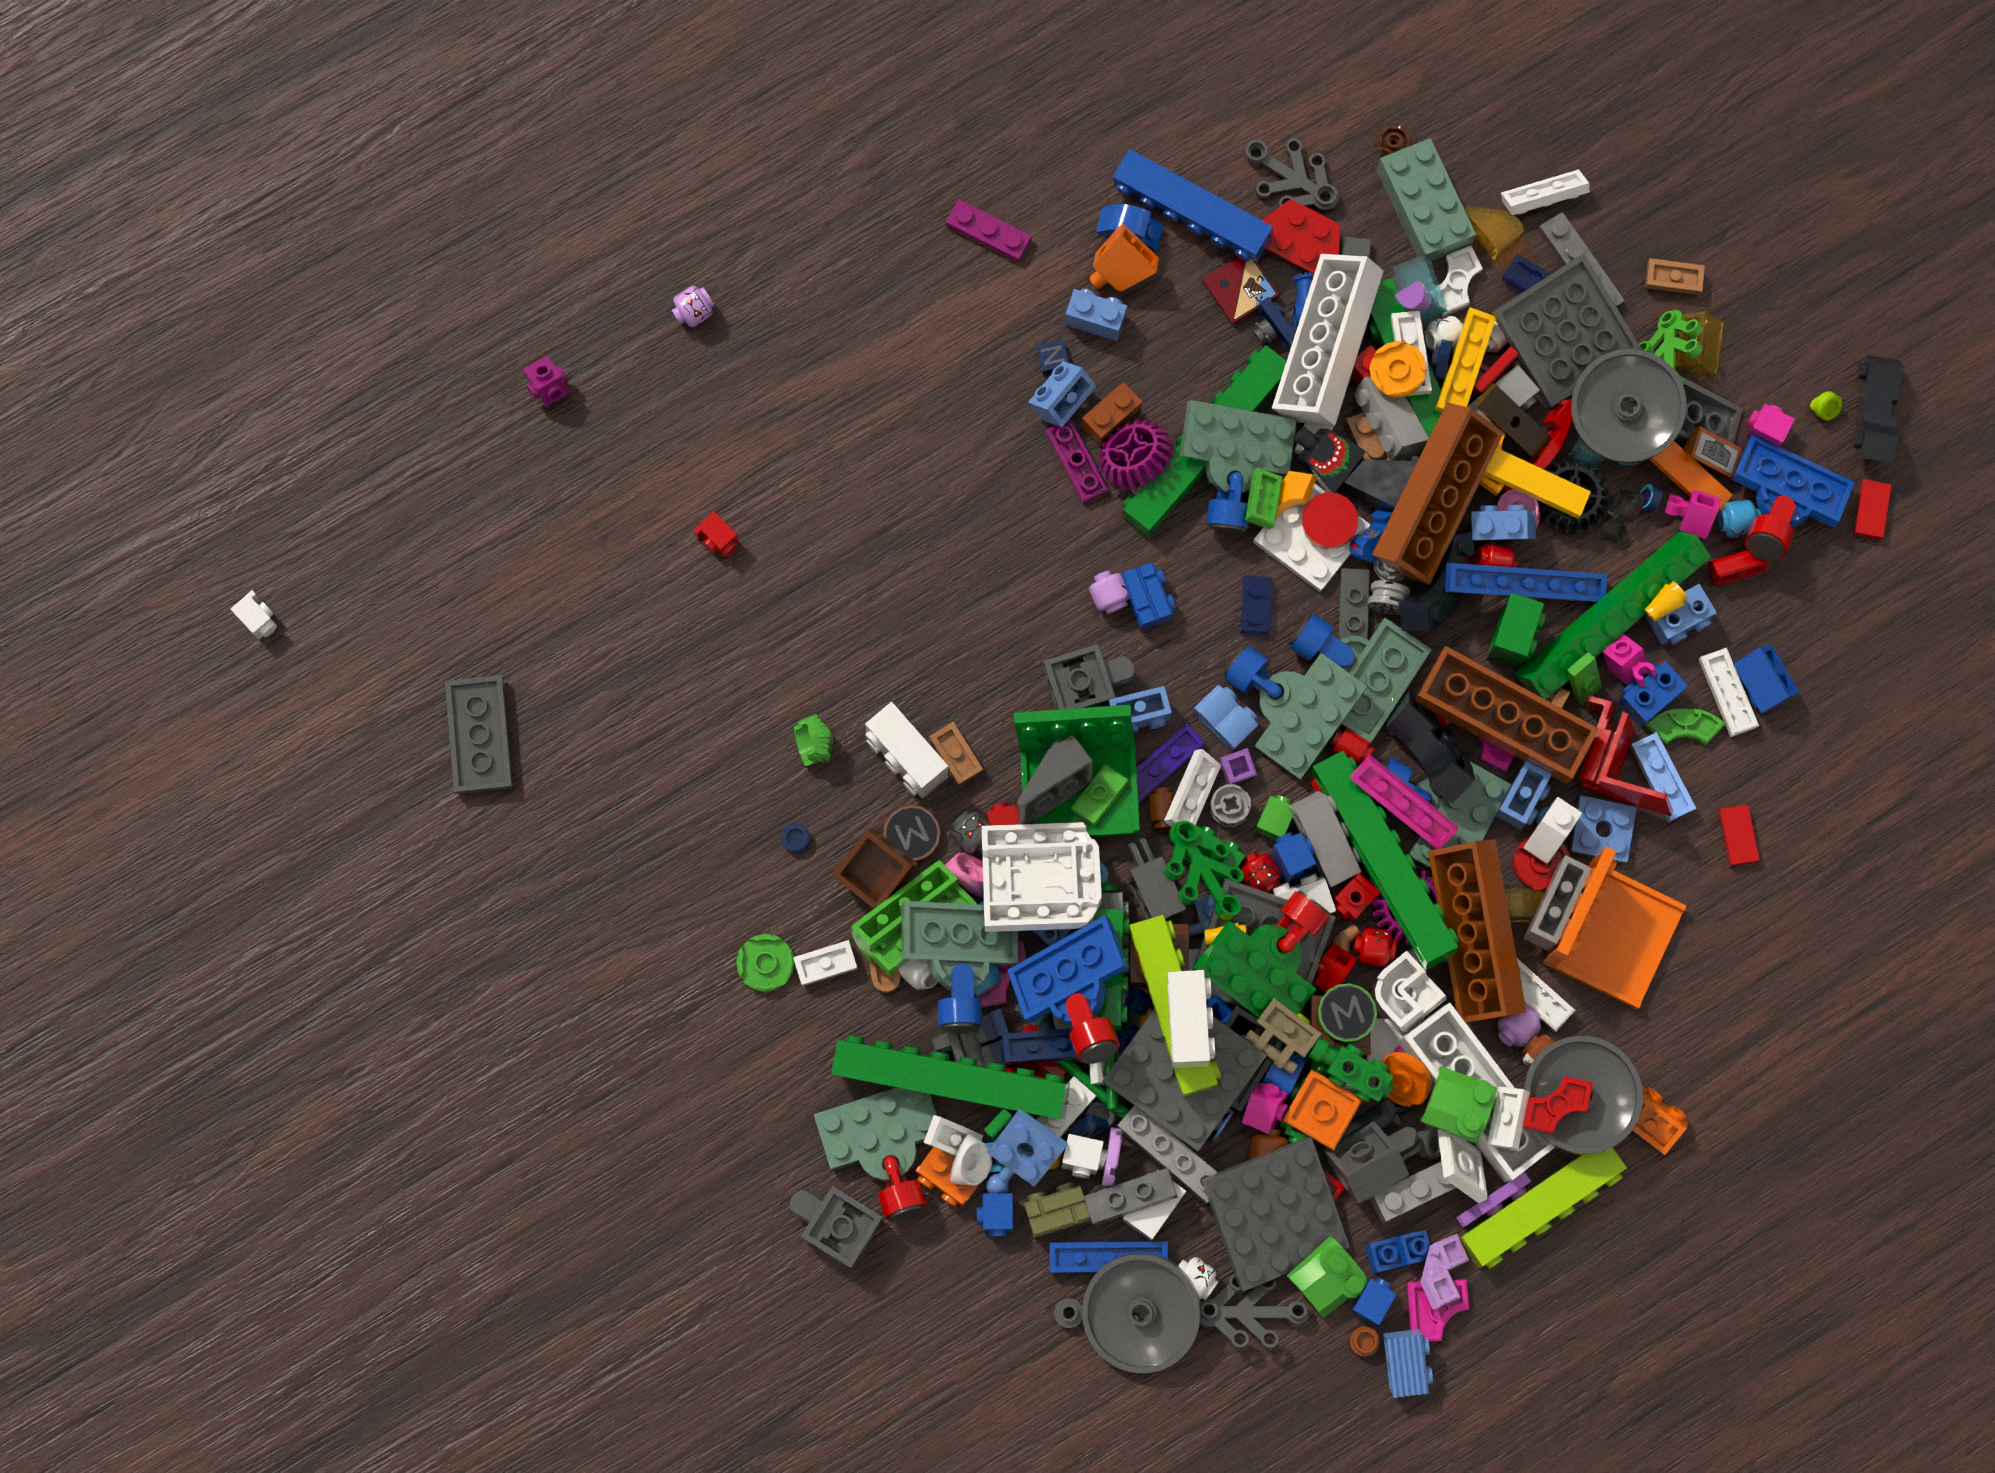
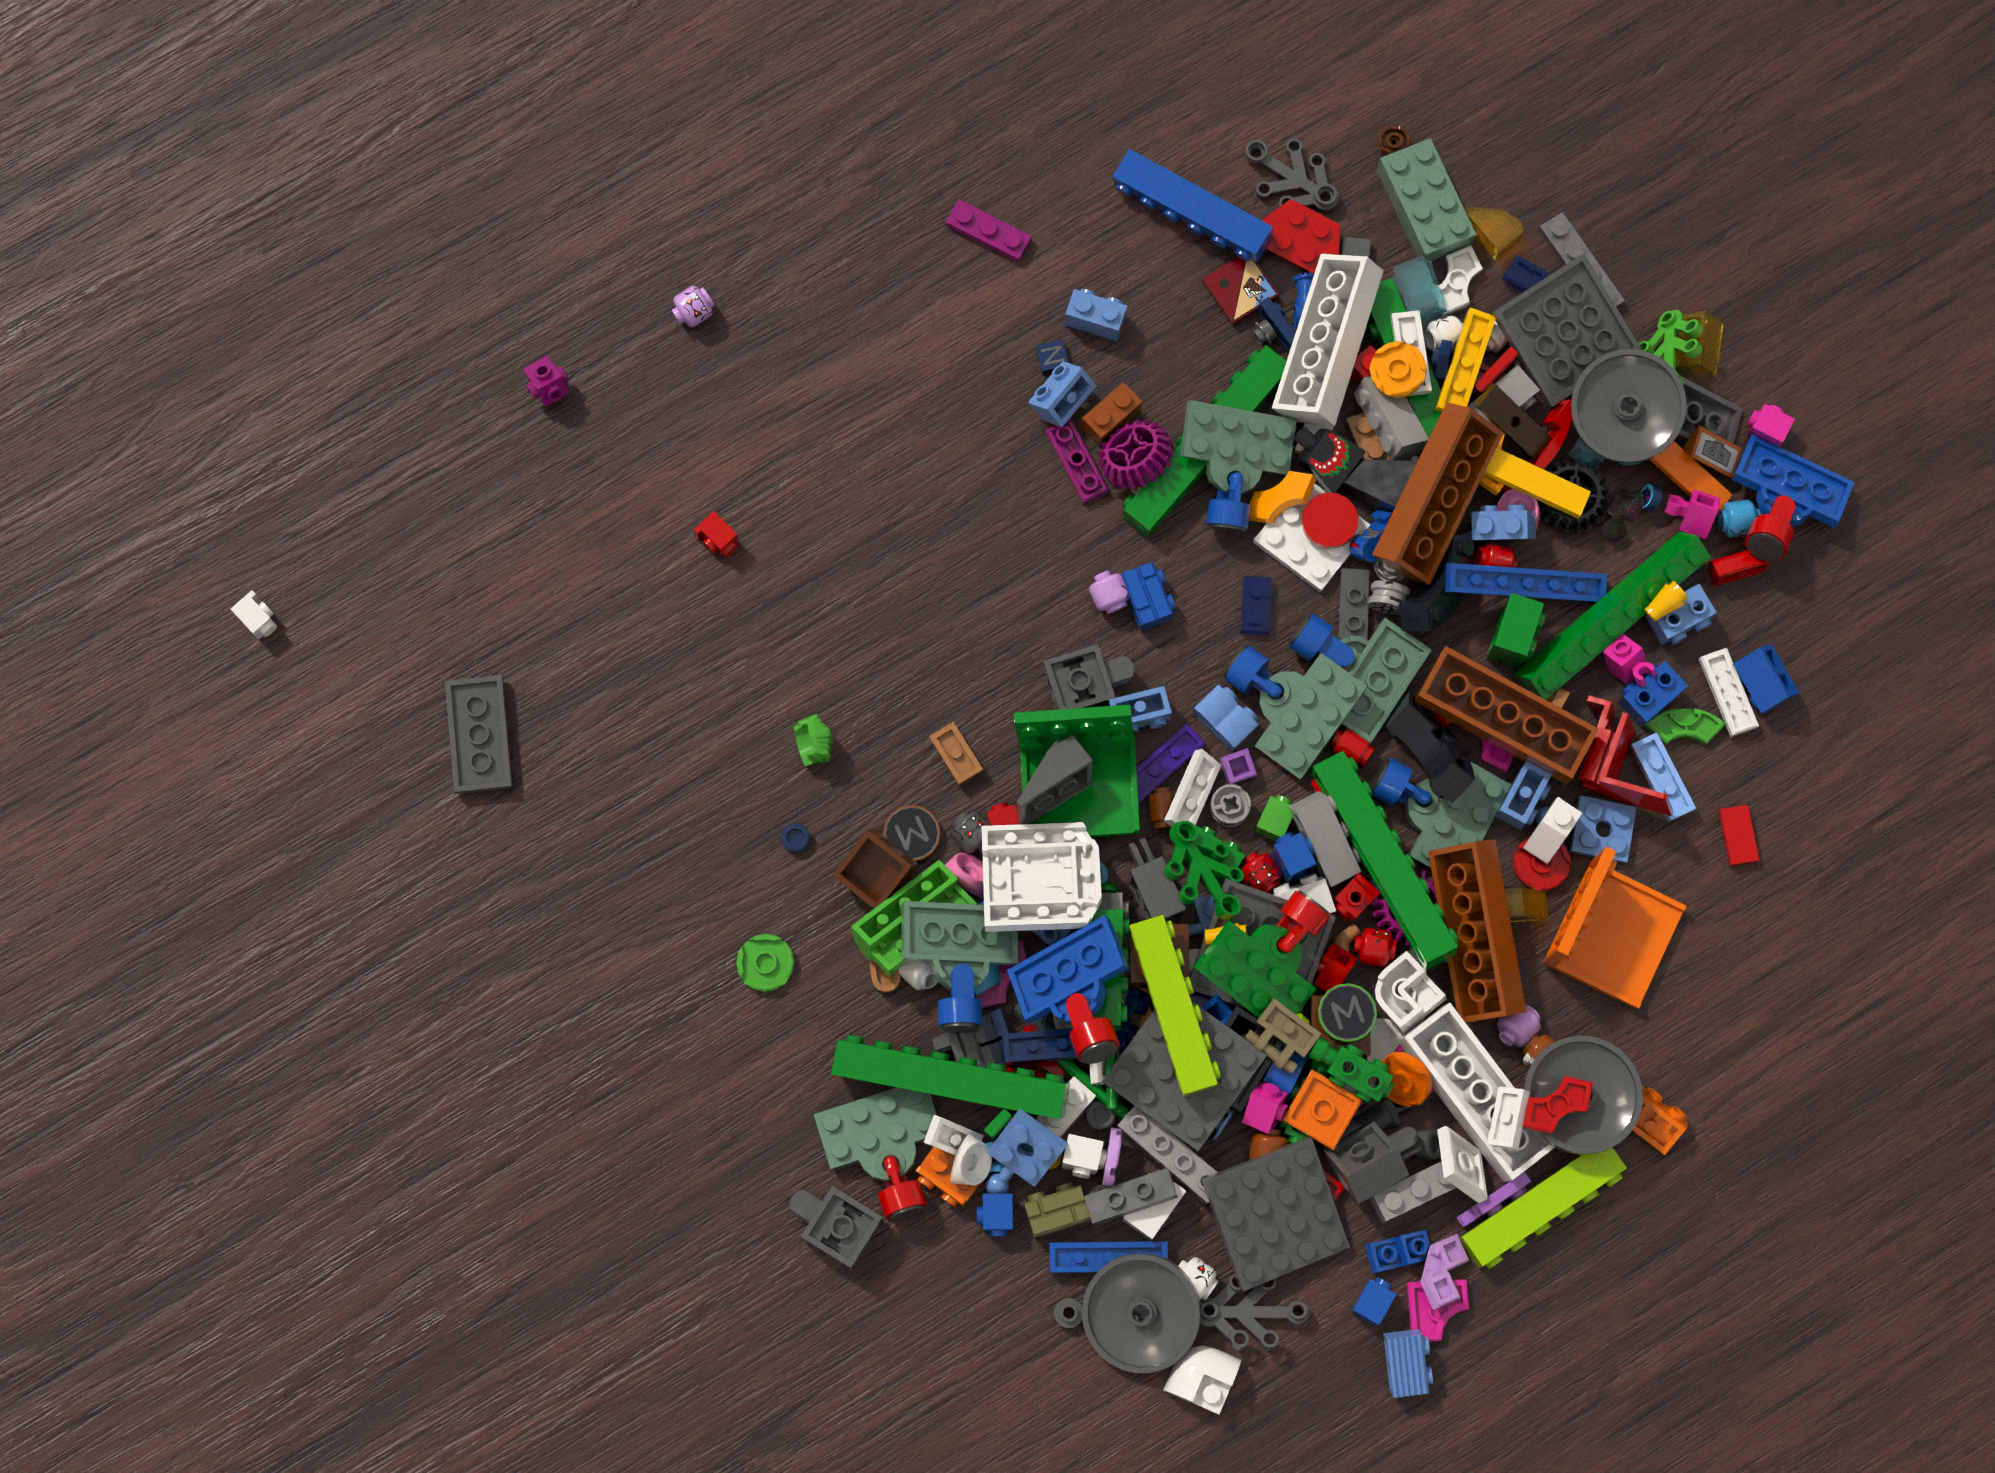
(825, 963): white plate -> none
(905, 751): white brick -> none
(1089, 1127): dark blue tile -> none
(1099, 795): bright green plate -> none
(1123, 261): orange torso -> none
(1134, 218): blue brick -> none
(1190, 1019): white brick -> none
(1203, 1377): none -> white brick
(1263, 498): bright green plate -> none
(1328, 1277): bright green slope -> none
(1364, 1341): dark orange plate -> none
(1404, 802): dark pink plate -> none
(1415, 297): medium lavender brick -> none
(1460, 1105): bright green slope -> none
(1545, 192): white plate -> none
(1548, 1004): white plate -> none
(1557, 903): light grey brick -> none
(1584, 678): bright green plate -> none
(1674, 276): medium nougat plate -> none
(1827, 405): lime tile -> none
(1872, 509): red tile -> none
(1875, 421): black brick -> none

